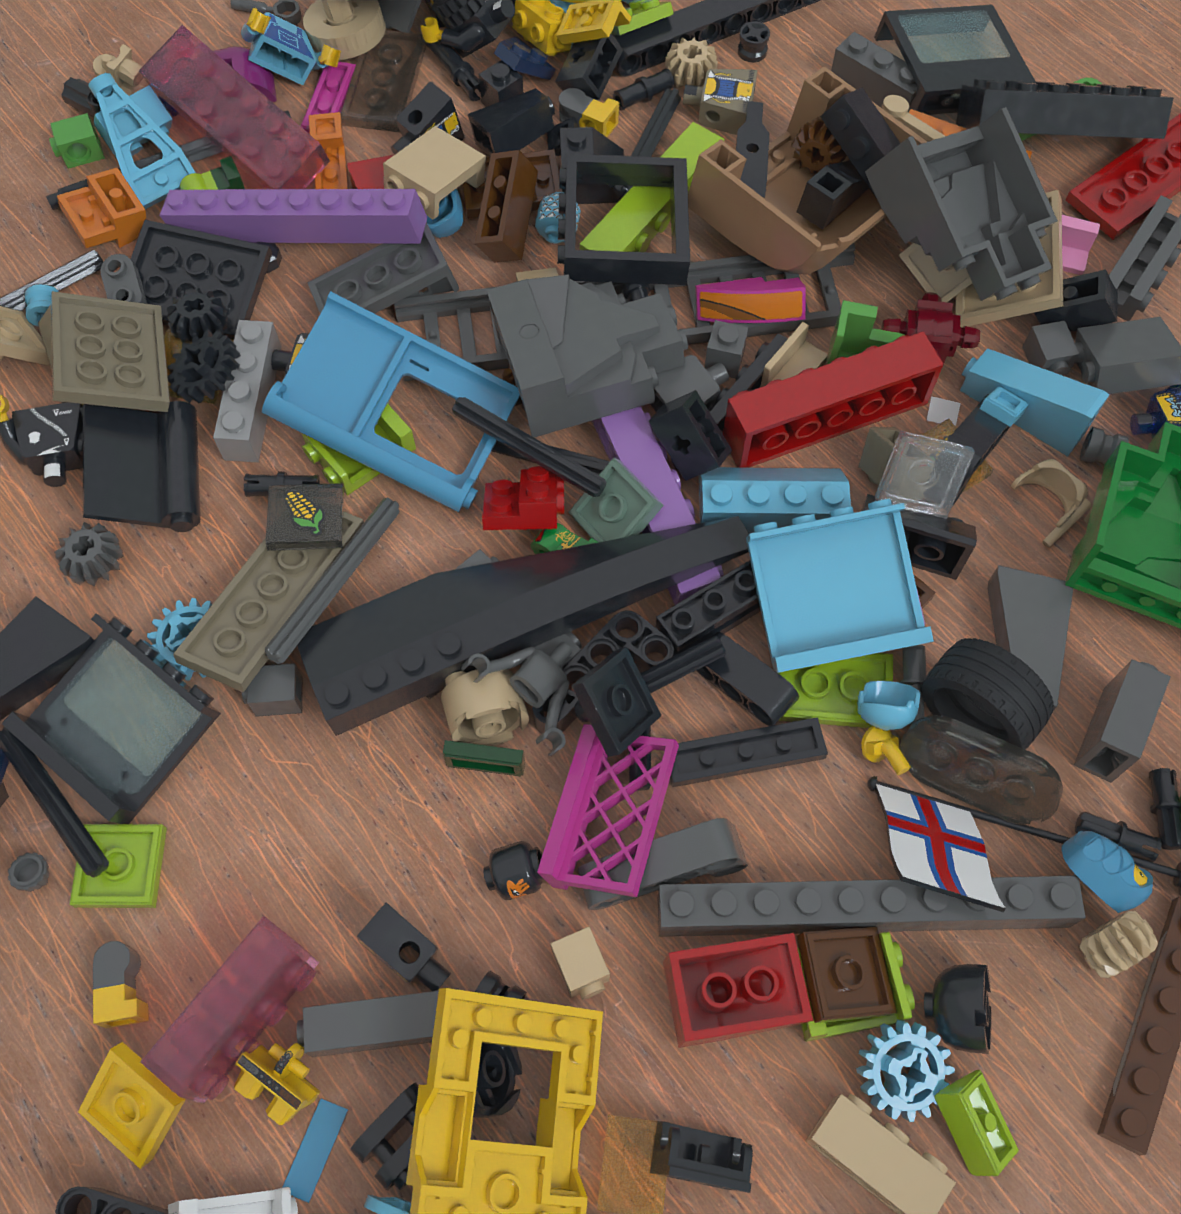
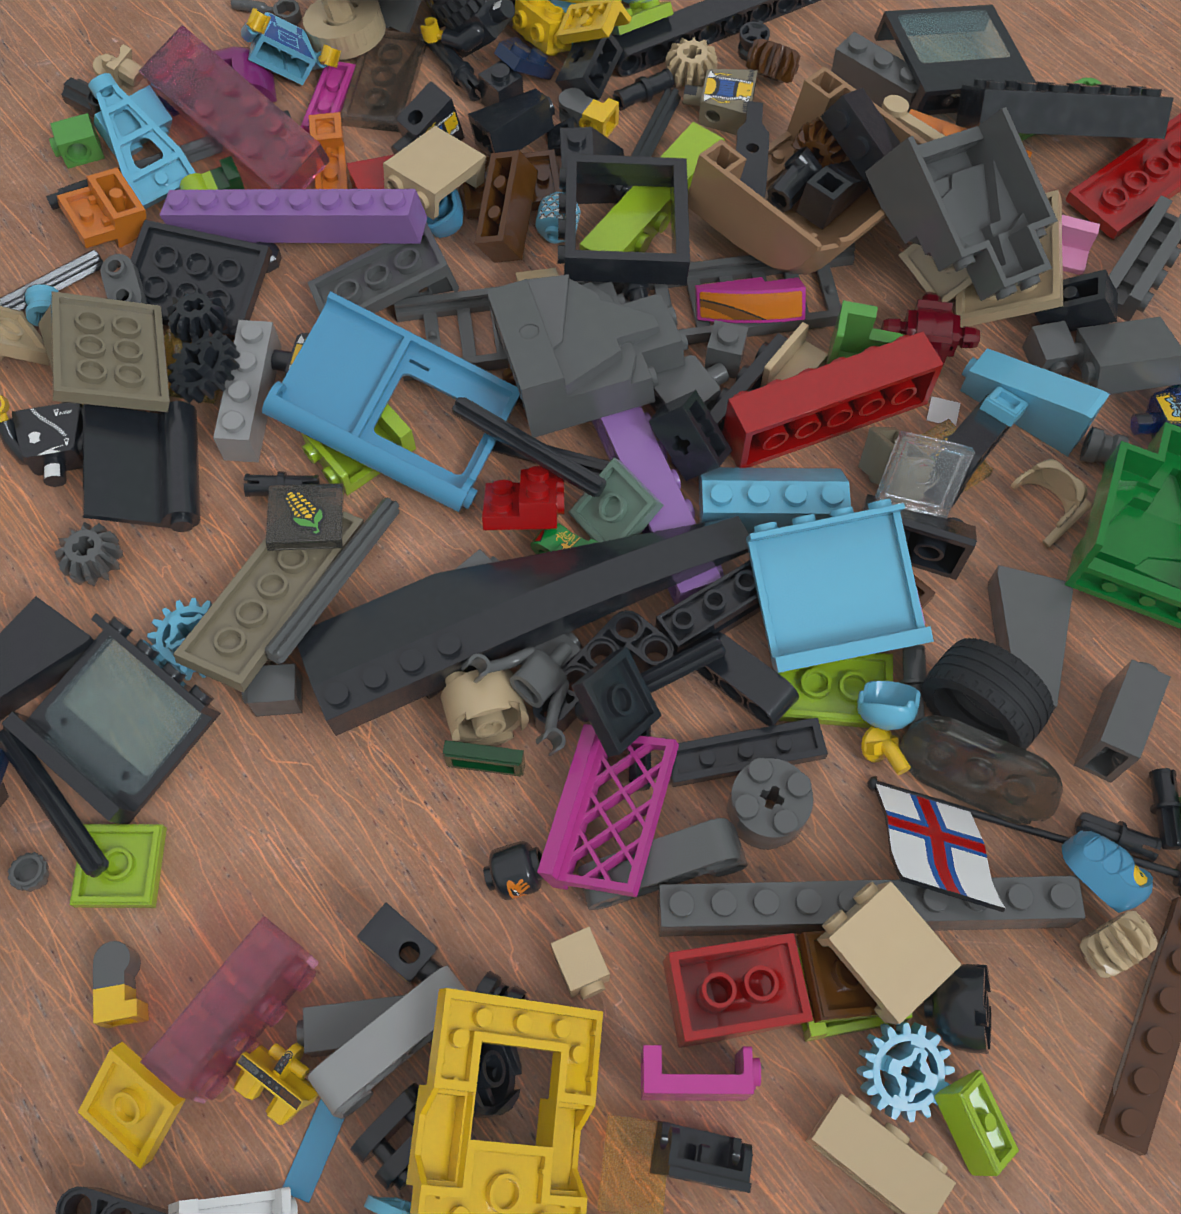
(381, 1047): none -> light grey beam
(698, 1086): none -> dark pink panel
(773, 60): none -> reddish brown gear
(777, 782): none -> dark grey brick
(792, 182): none -> black piece
(889, 950): none -> tan panel

